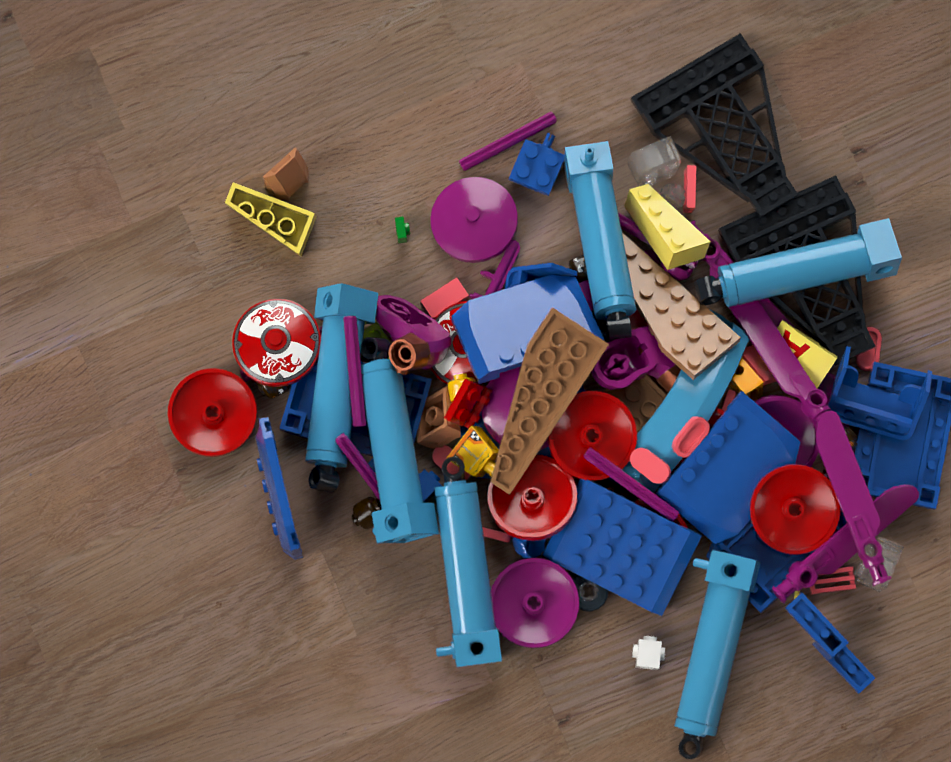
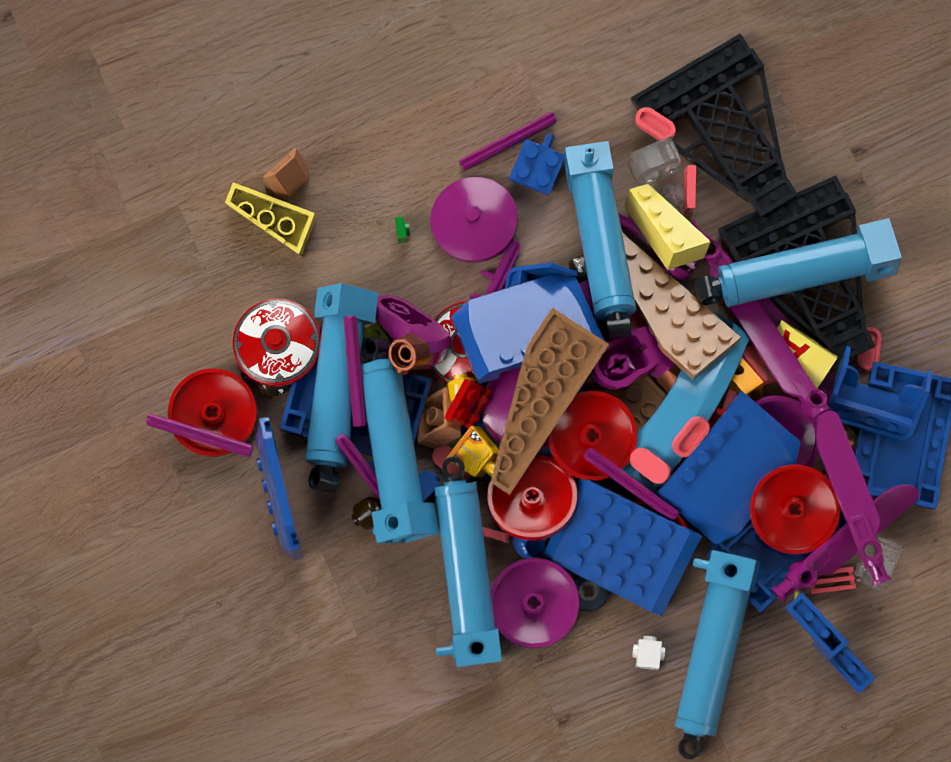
(199, 435): none -> magenta axle
(444, 297): coral tile -> none
(654, 124): none -> coral tile

